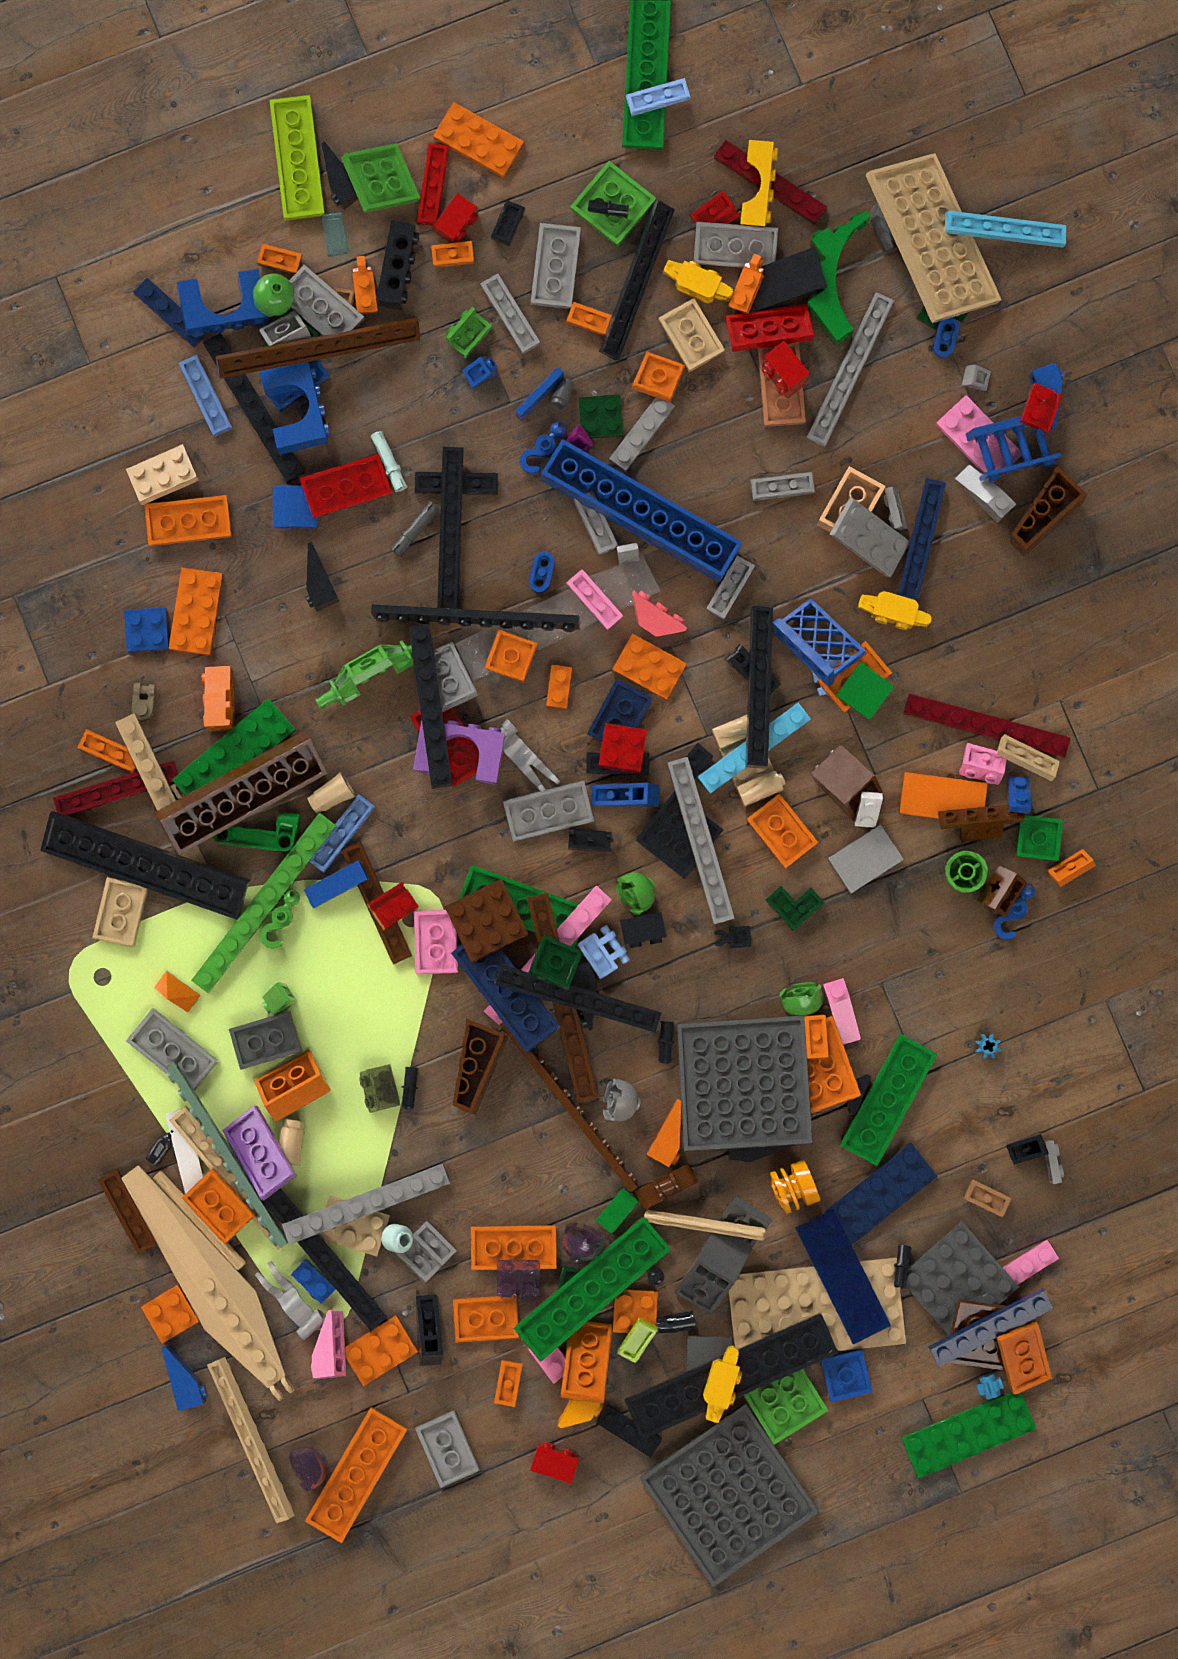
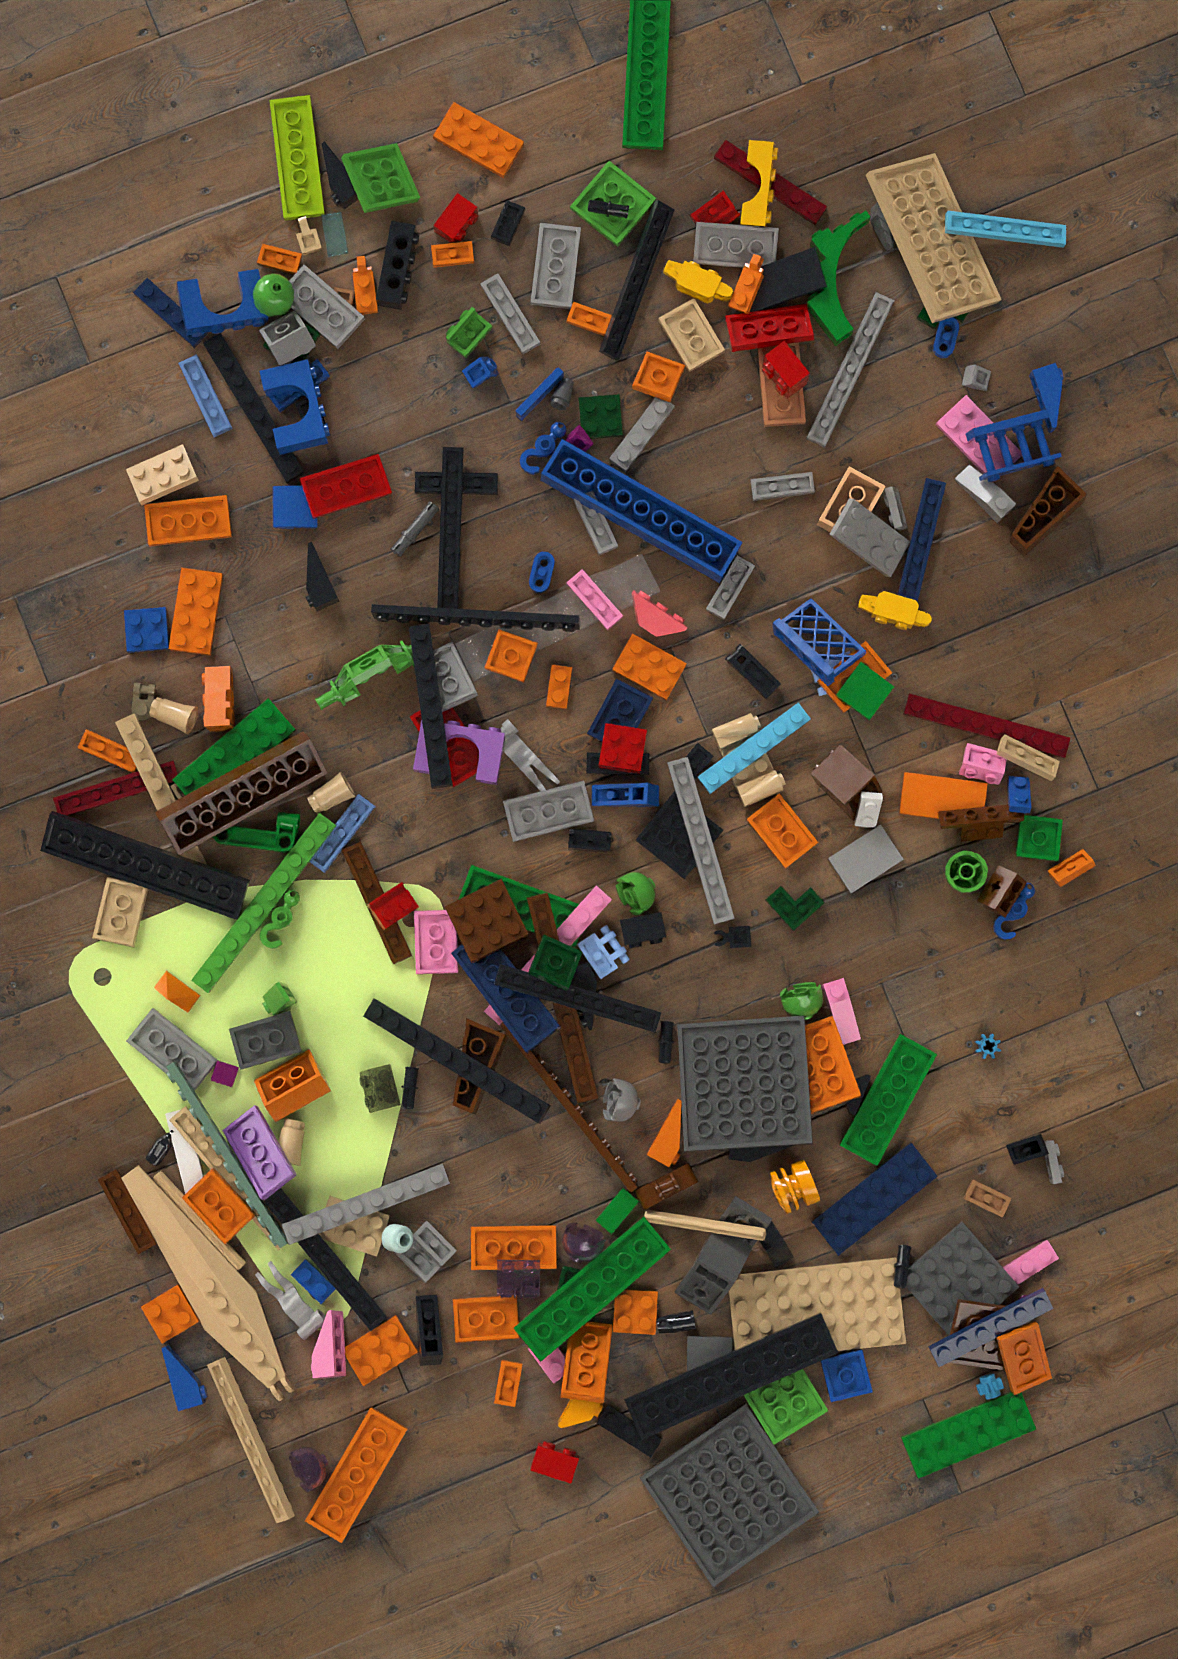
(174, 714): none -> tan plant
(224, 1073): none -> magenta slope
(308, 239): none -> tan plate
(317, 348): reddish brown plate -> none
(336, 884): blue tile -> none
(392, 469): light aqua pin -> none
(432, 184): red tile -> none
(447, 1448): light grey tile -> none
(457, 1061): none -> black plate
(627, 552): light grey tile -> none
(637, 1340): lime tile -> none
(655, 1276): black axle -> none
(658, 97): light blue tile -> none
(720, 1384): yellow hinge -> none
(759, 687): black plate -> none
(776, 1246): none -> black slope
(816, 1037): orange plate -> none
(842, 1276): clear blue plate -> none
(1040, 408): red plate -> none

